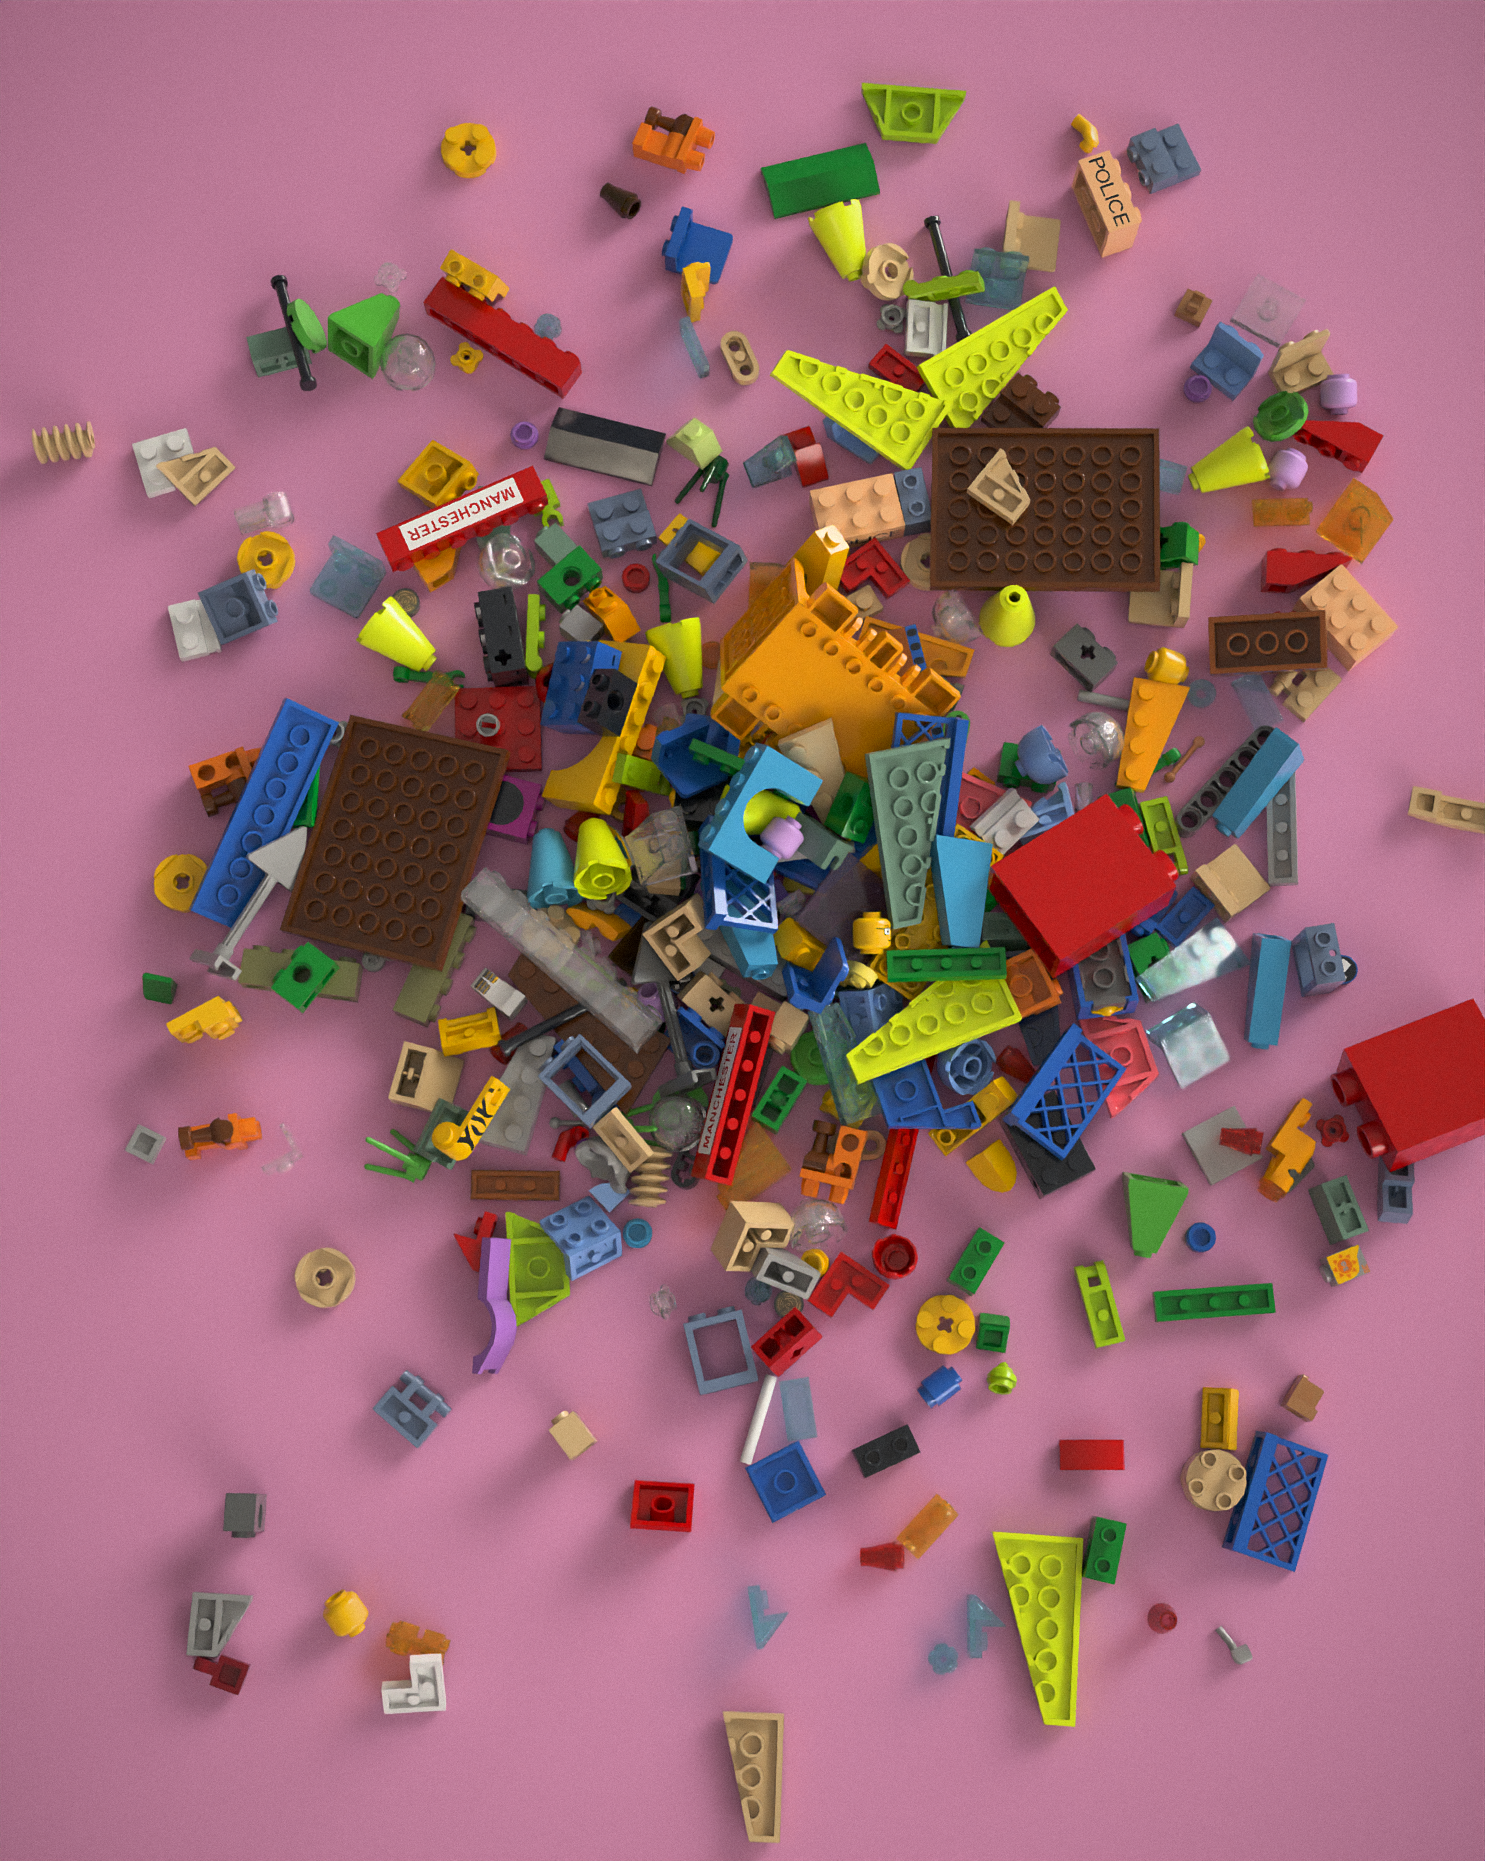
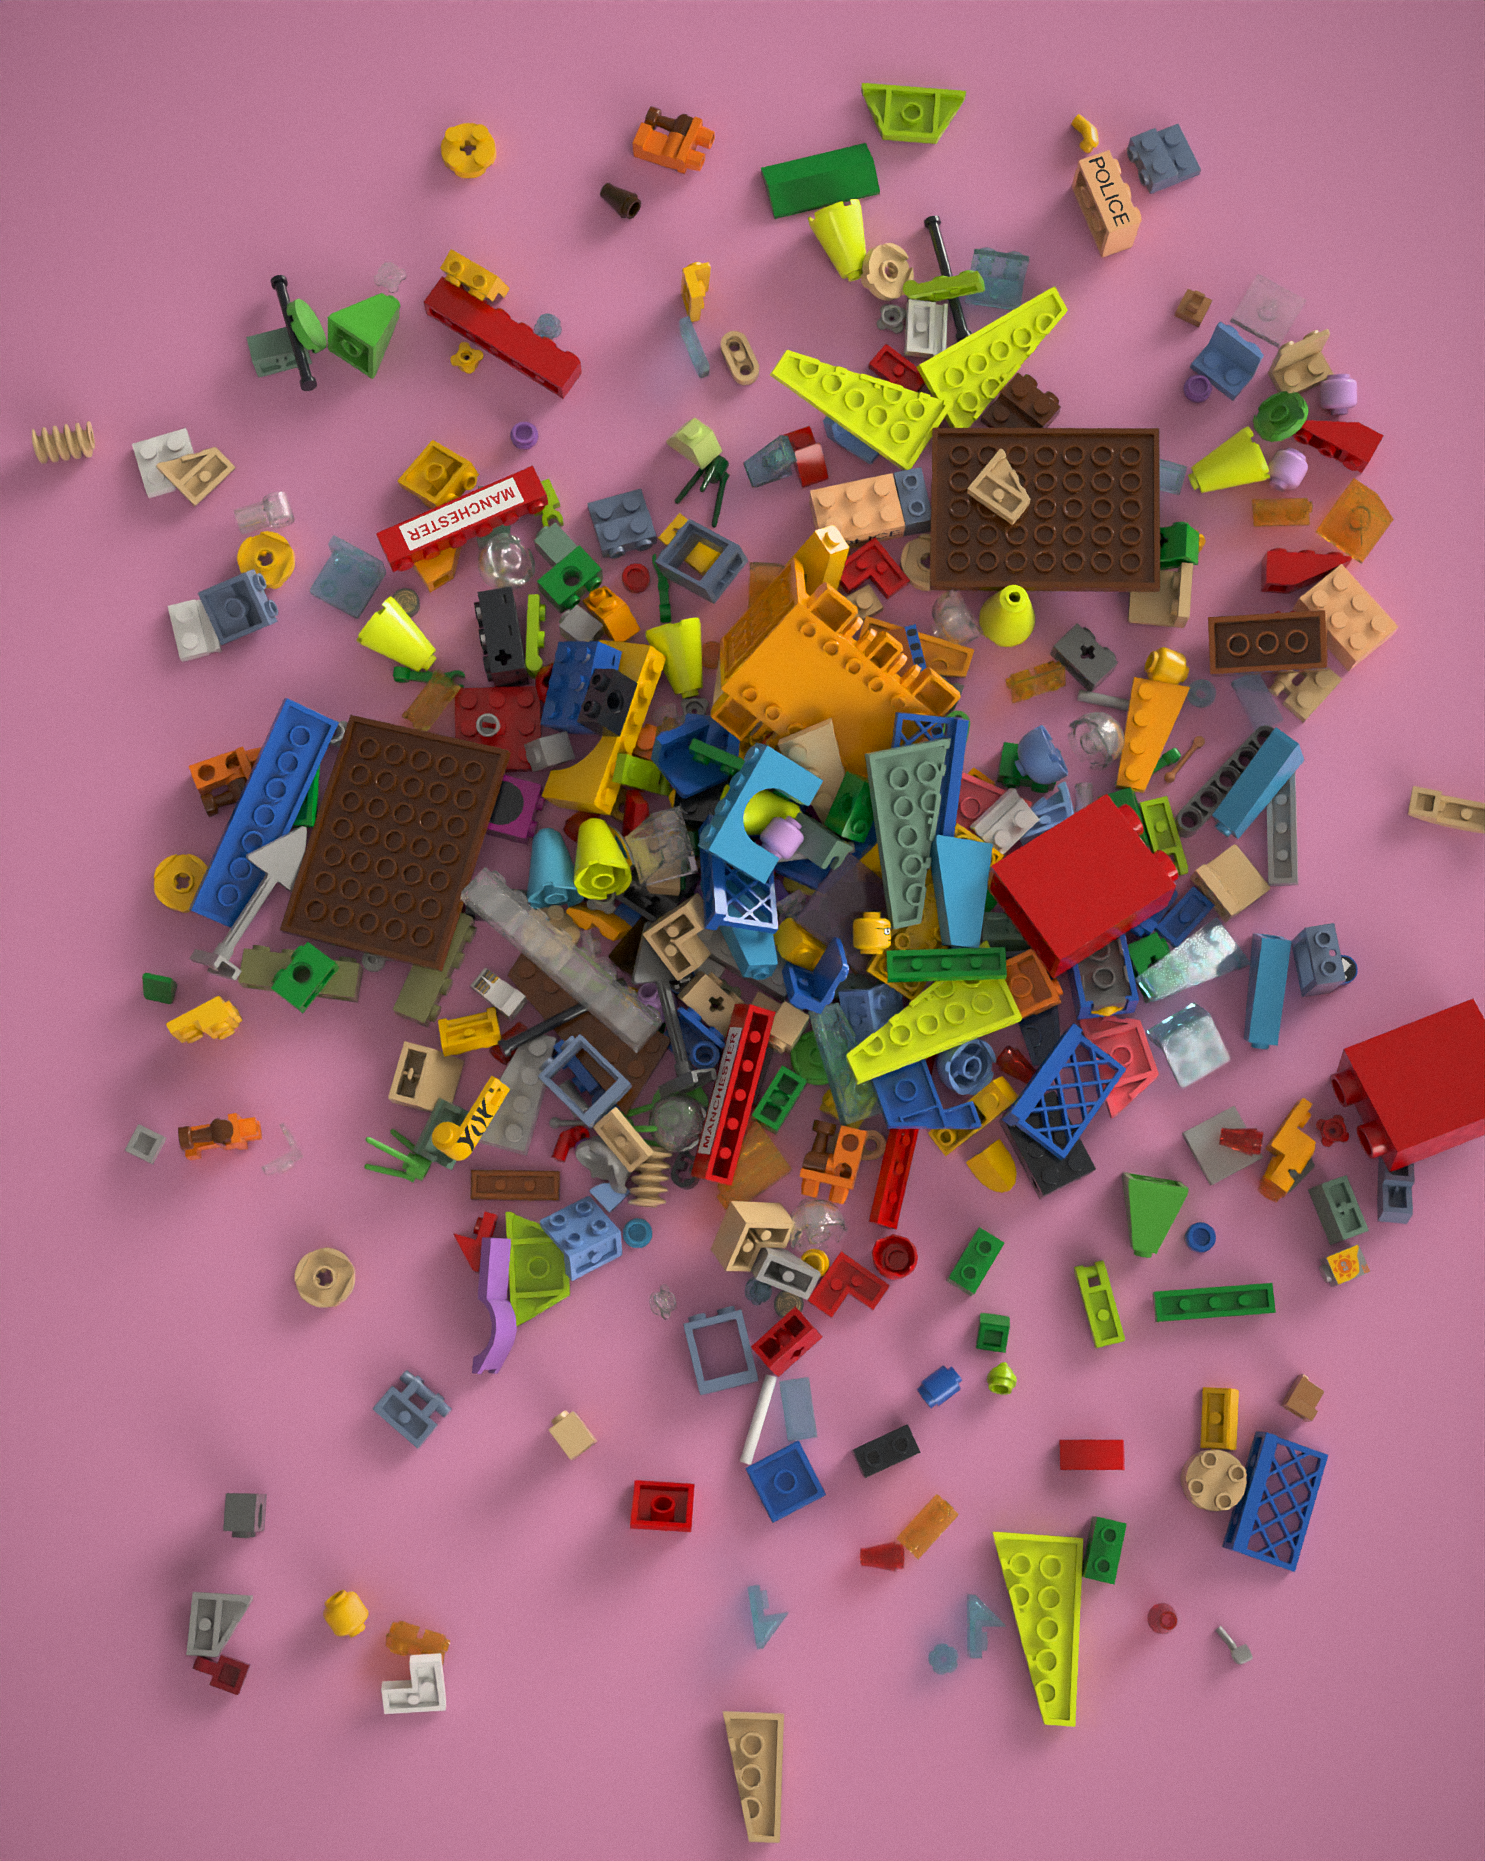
(407, 362): clear cylinder -> none
(549, 751): none -> light grey brick
(604, 446): slope -> none
(696, 243): blue bracket -> none
(859, 976): light yellow plate -> none
(941, 1341): yellow plate -> none
(1032, 237): tan bracket -> none
(1048, 677): none -> clear yellow hinge

